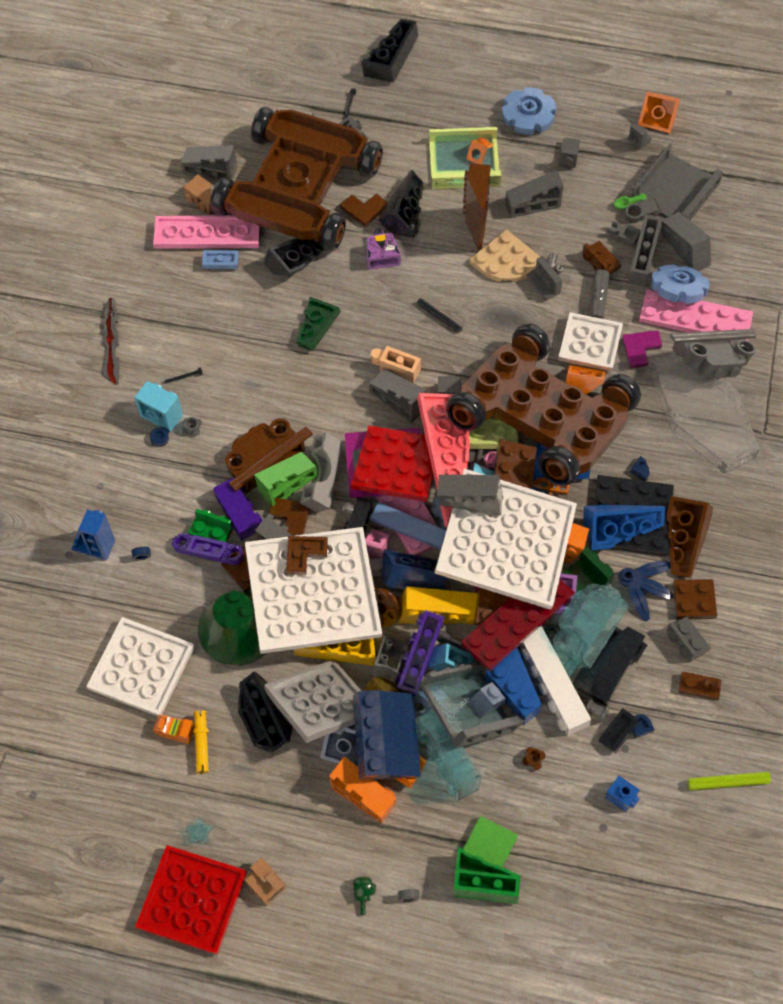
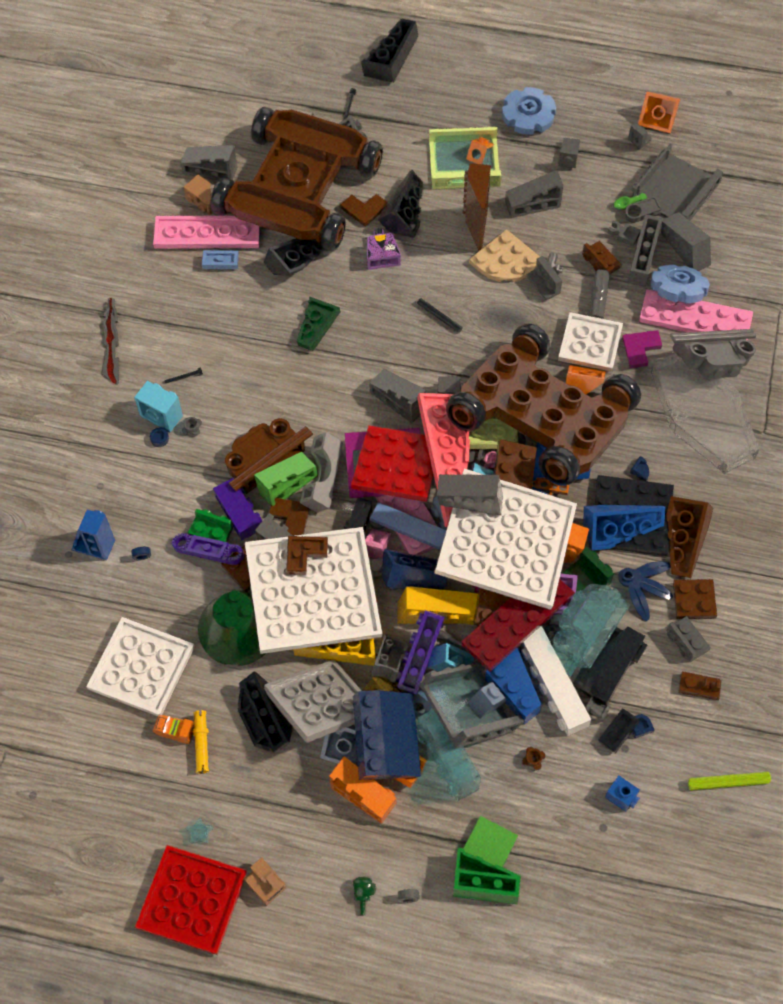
(388, 606): reddish brown plate -> none
(397, 362): light nougat brick -> none

